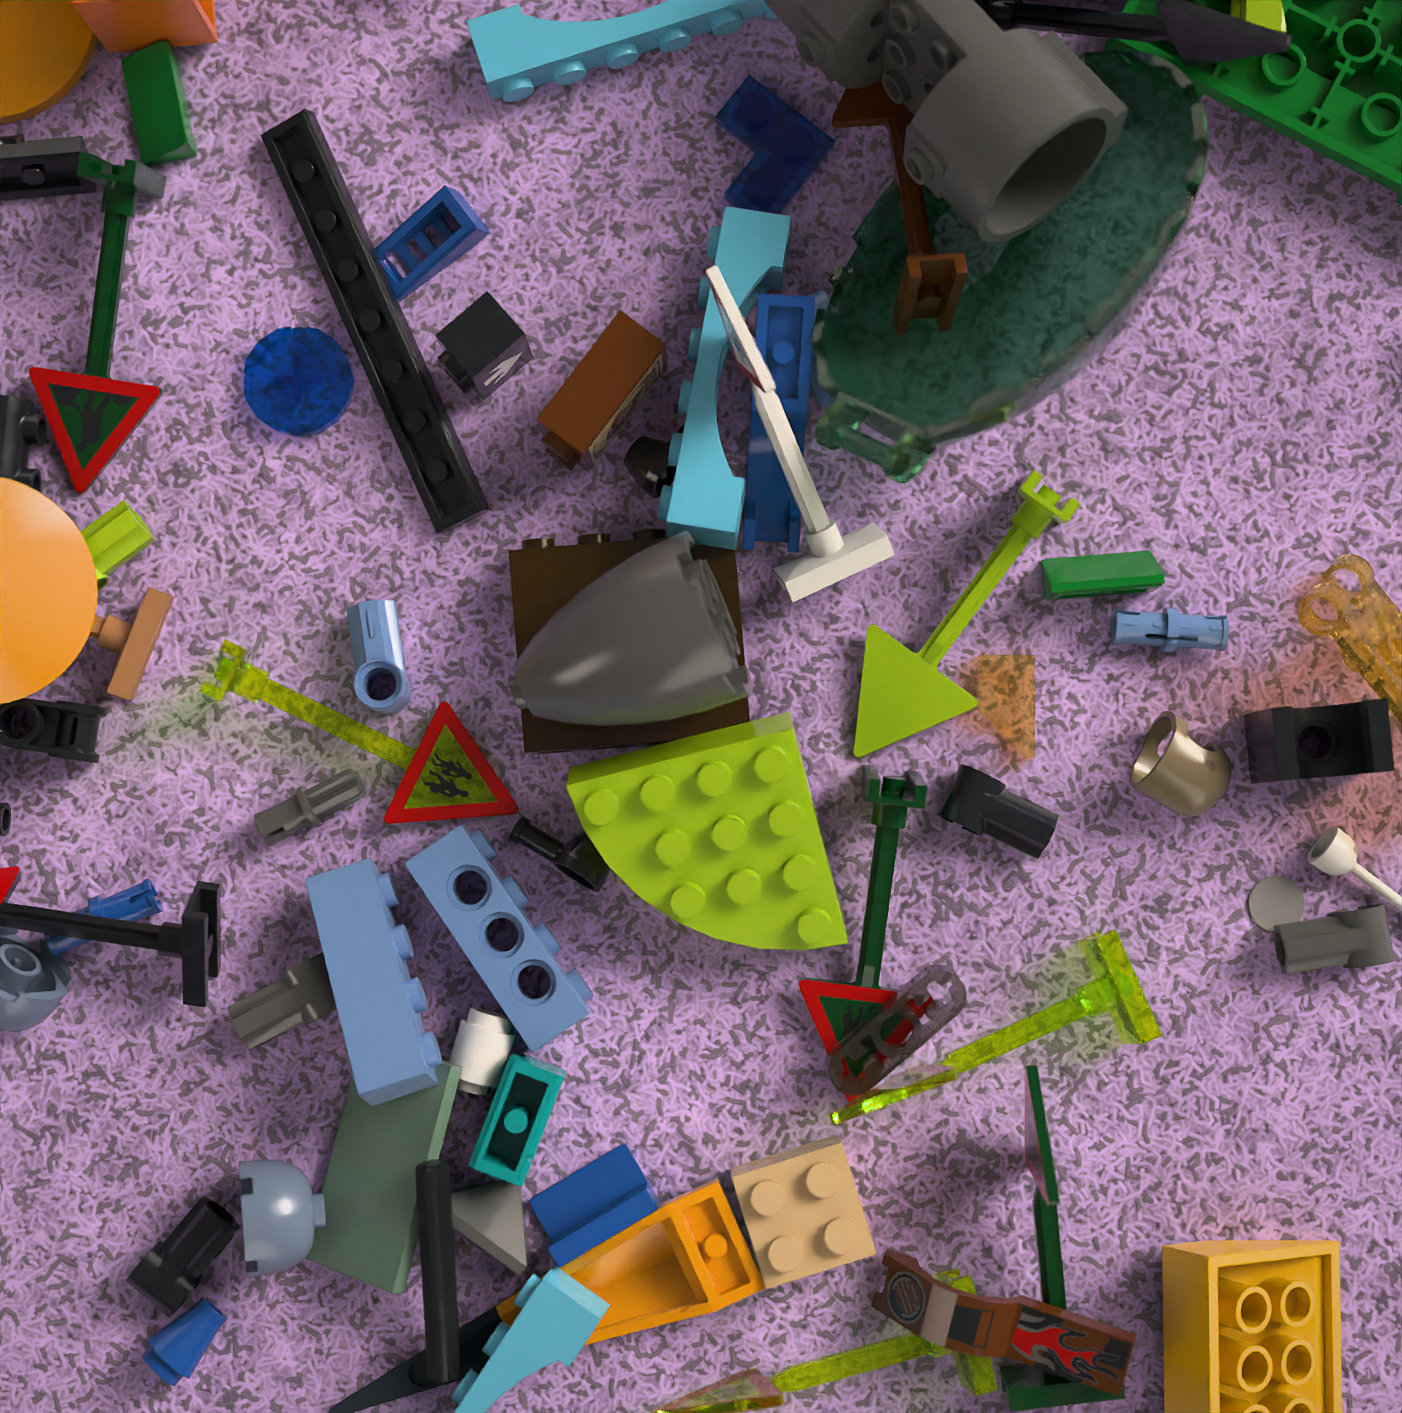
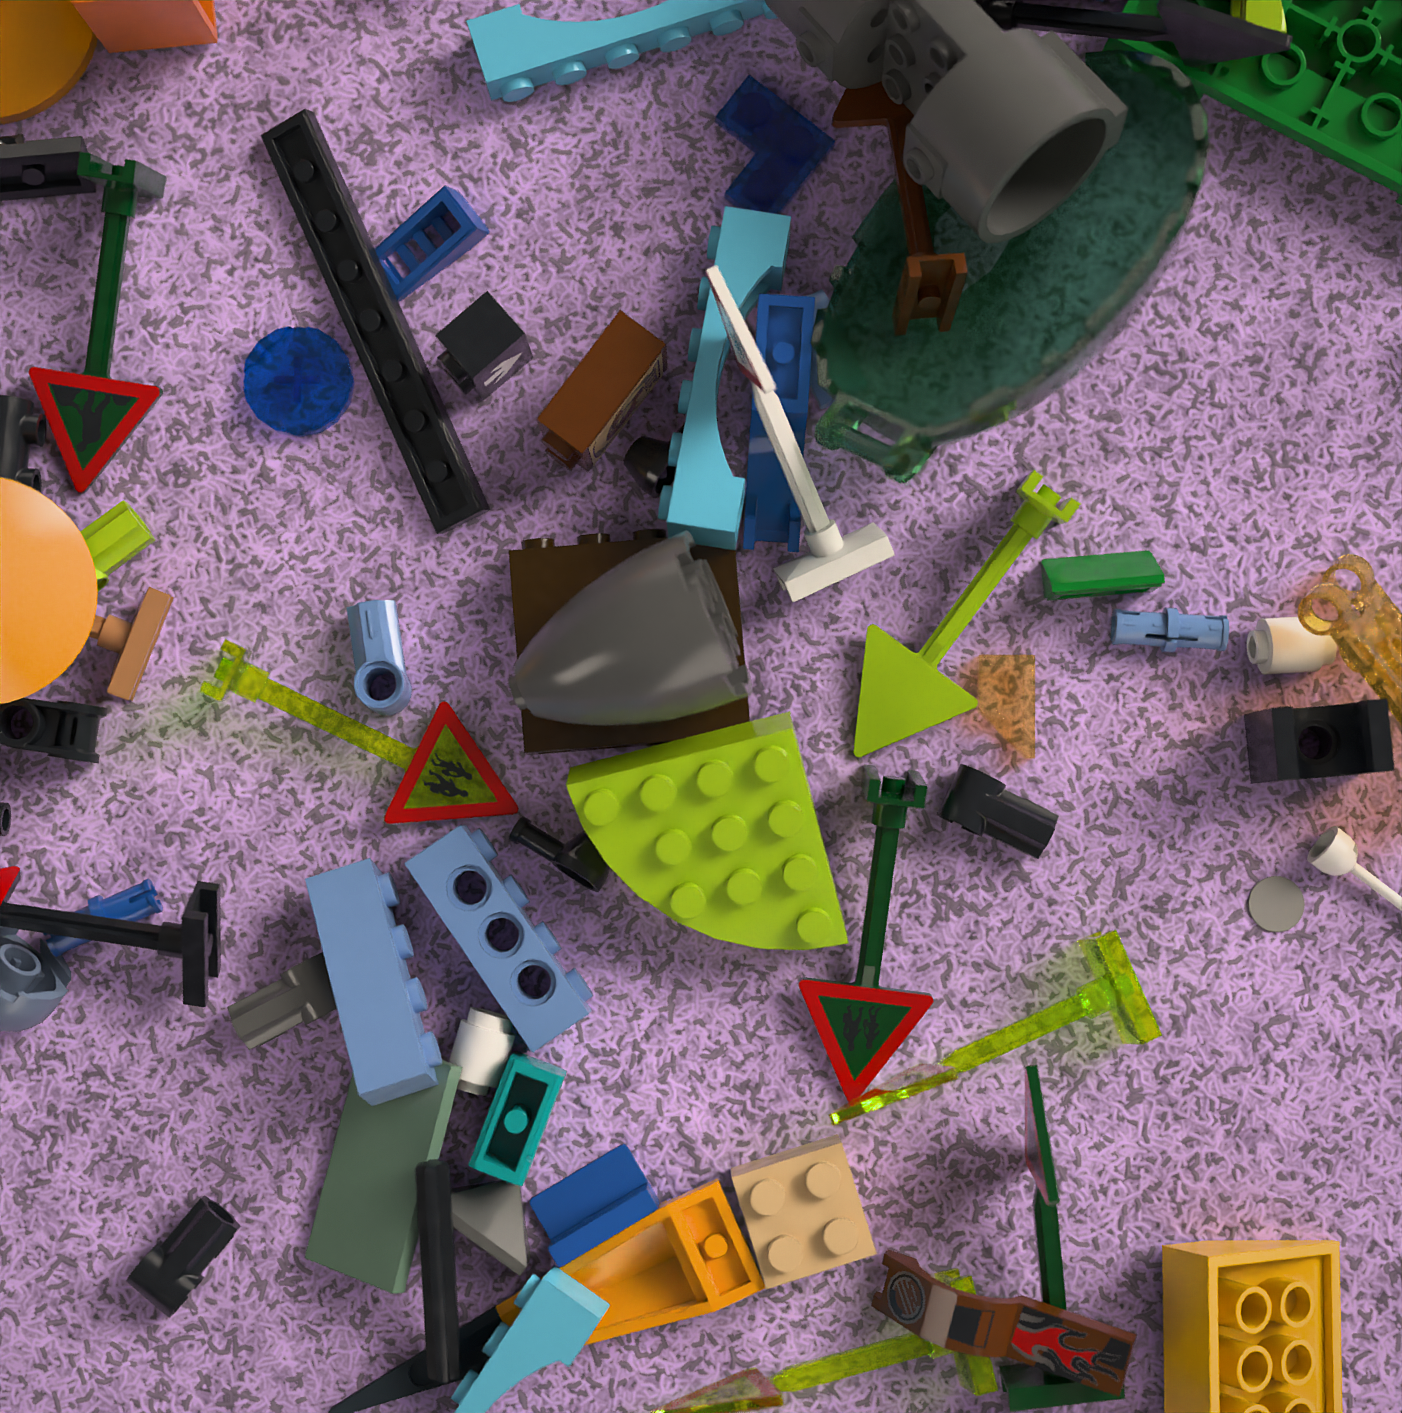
(158, 104): green slope -> none
(182, 1343): blue cone -> none
(277, 1215): sand blue cylinder -> none
(309, 806): dark grey axle -> none
(856, 1047): clear smoke beam -> none
(1186, 776): dark tan helmet -> none
(1286, 647): none -> white brick
(1345, 939): dark grey piece -> none

